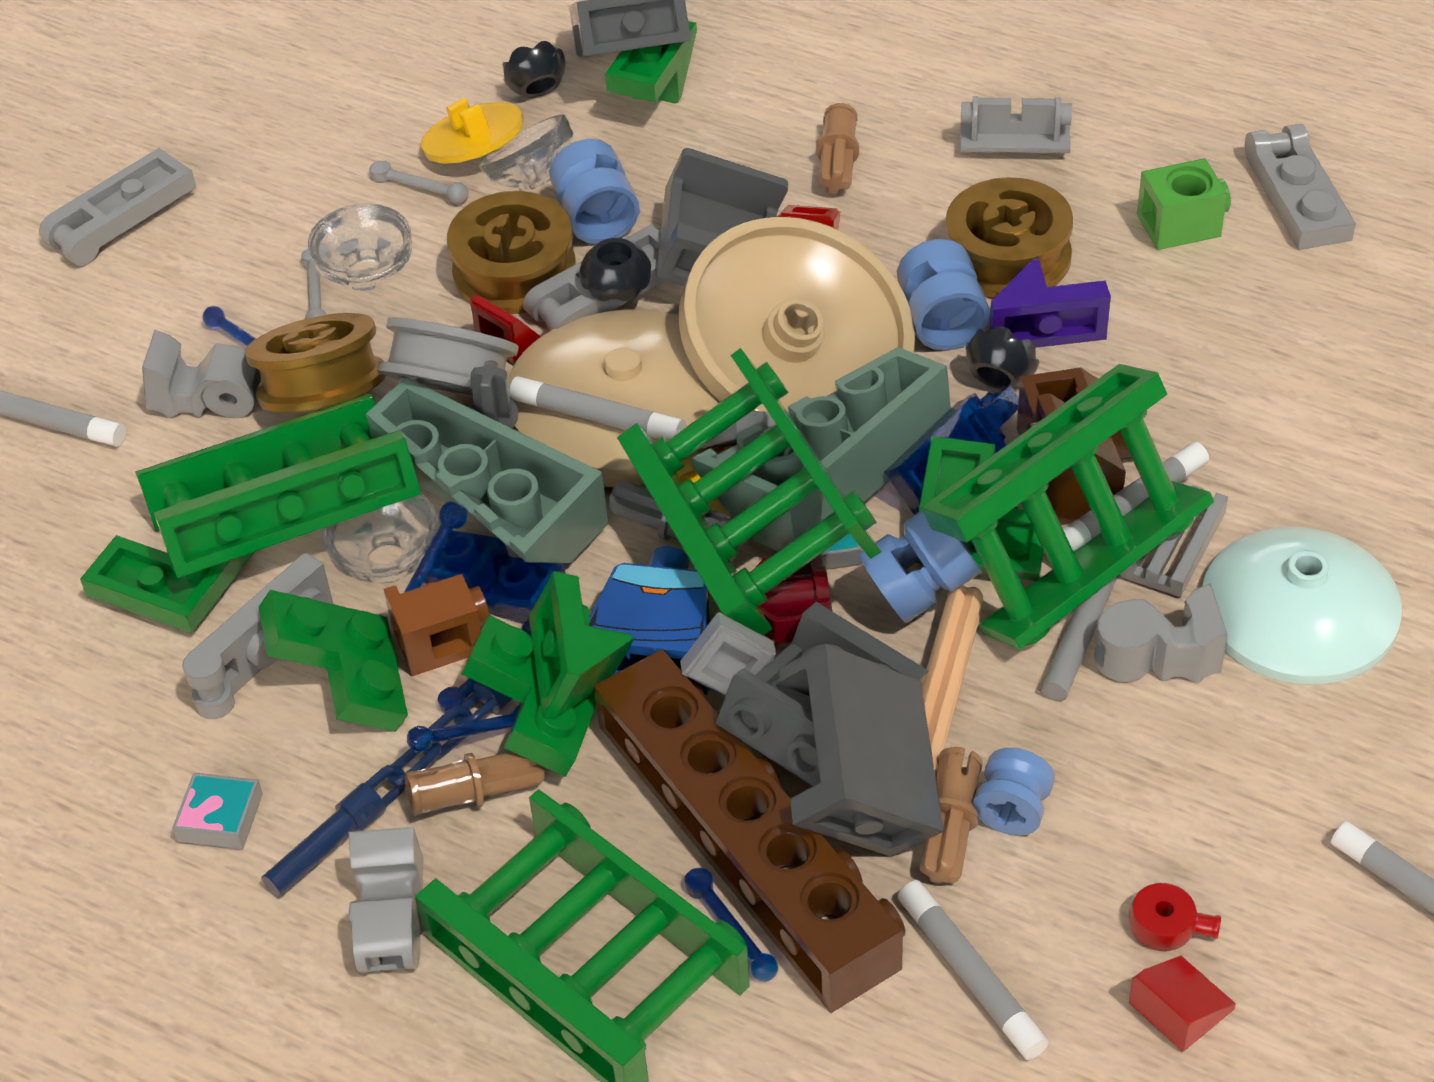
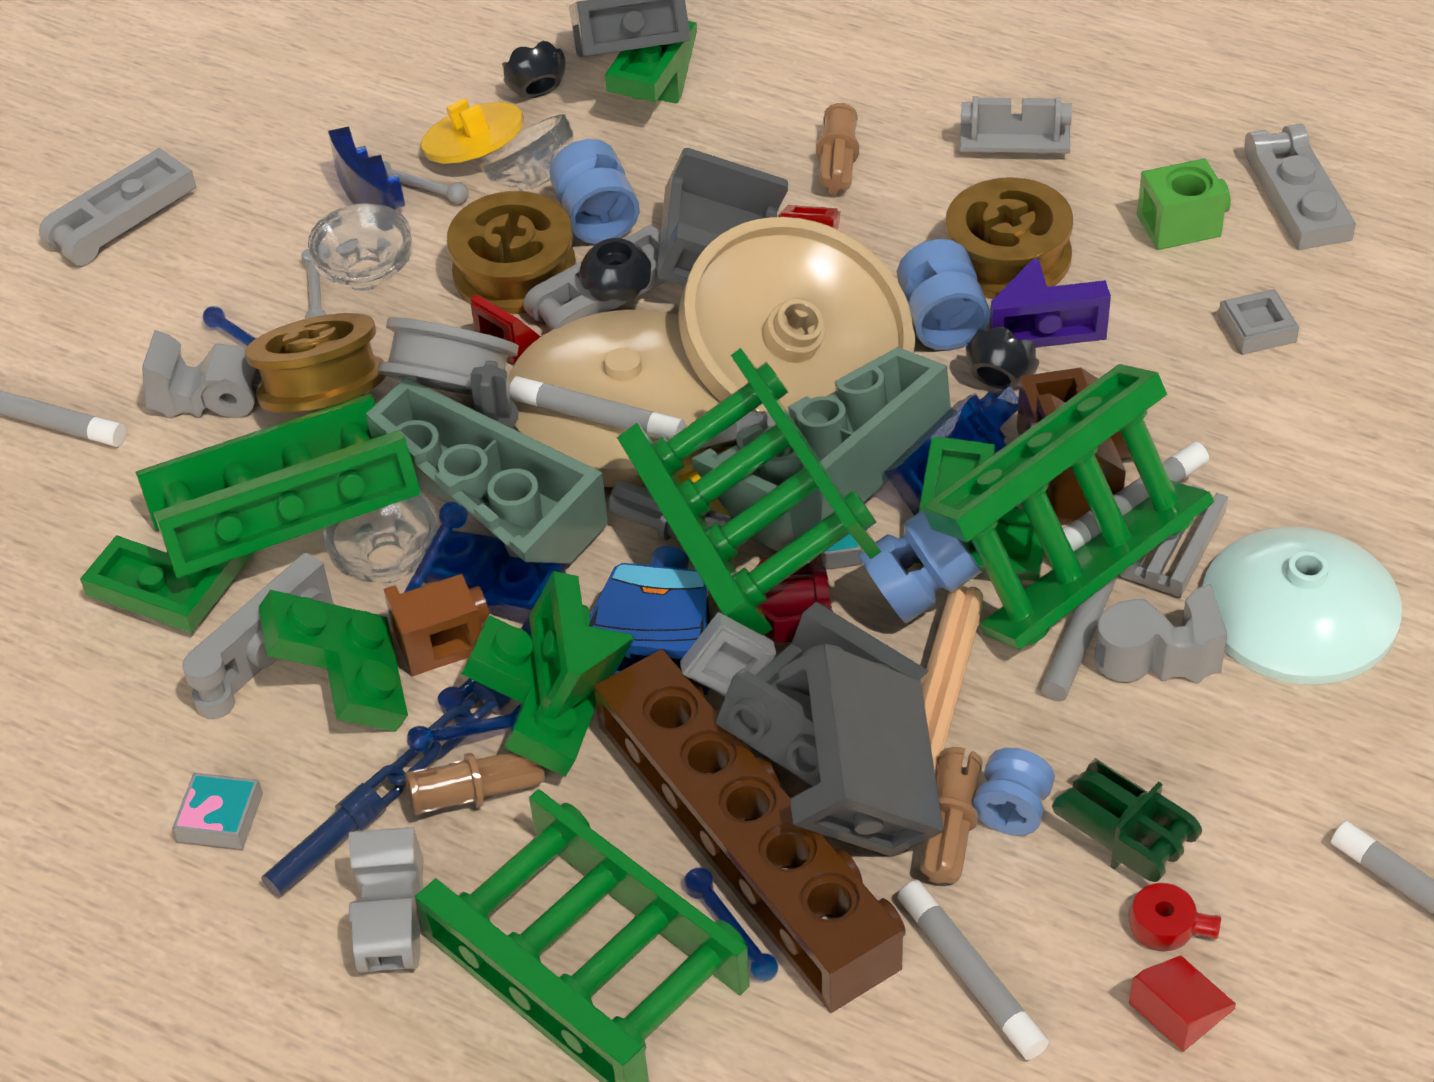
(363, 176): none -> clear blue slope
(1127, 817): none -> dark green arm
(1258, 321): none -> light grey tile

